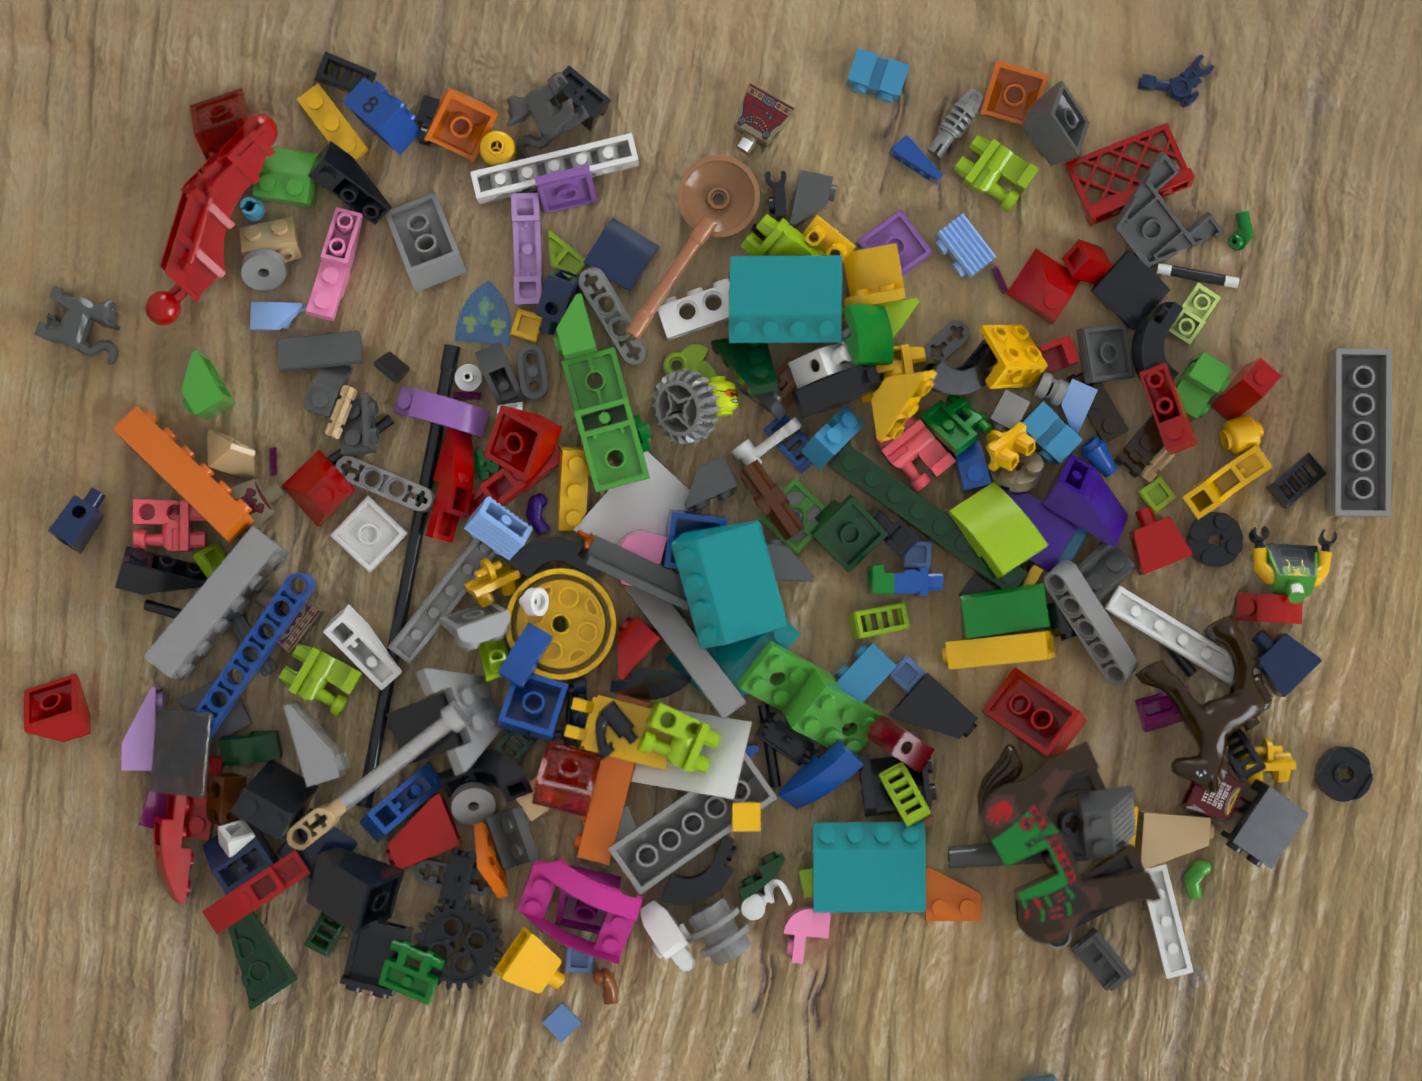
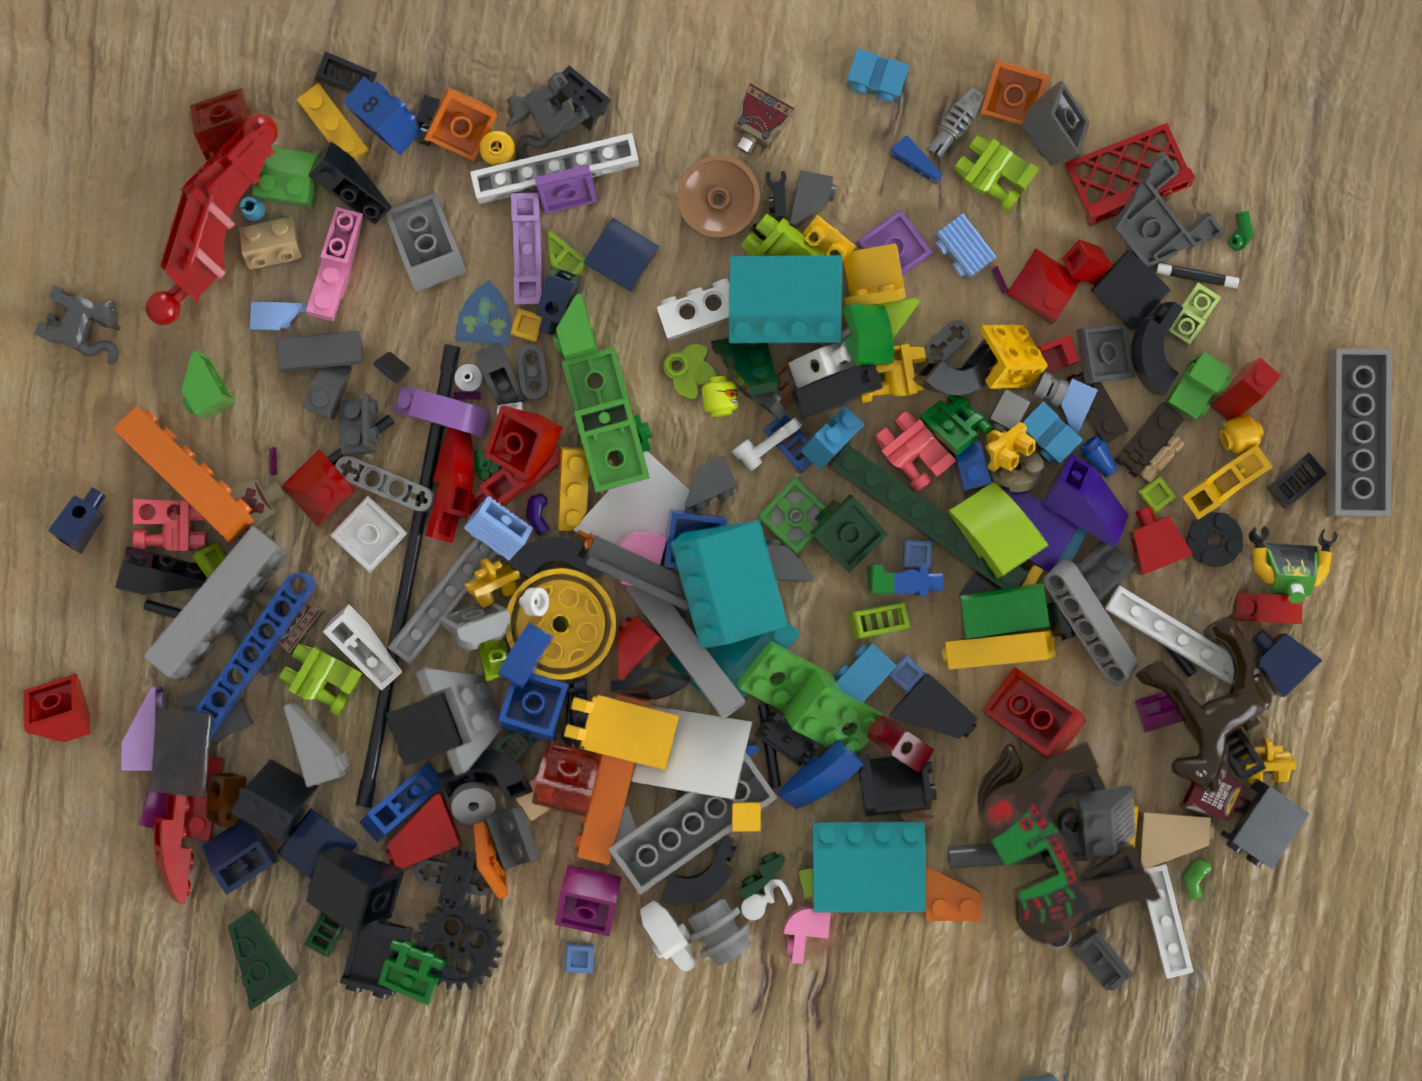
(229, 455): tan slope -> none
(234, 836): white slope -> none
(250, 748): dark green slope -> none
(256, 891): red slope -> none
(263, 259): light grey piece -> none
(340, 412): tan axle -> none
(452, 719): flat silver piece -> none
(530, 964): yellow torso -> none
(562, 1022): medium blue tile -> none
(609, 317): light grey beam -> none
(609, 985): dark orange arm -> none
(618, 722): black plant -> none
(619, 908): dark pink wedge -> none
(685, 413): light grey gear -> none
(686, 740): lime hips -> none
(696, 240): nougat piece -> none
(771, 500): reddish brown piece -> none
(893, 773): lime slope -> none
(897, 401): yellow slope -> none
(900, 537): black plate -> none
(1168, 409): red slope -> none
(1178, 87): dark blue piece -> none
(1359, 771): black plate -> none

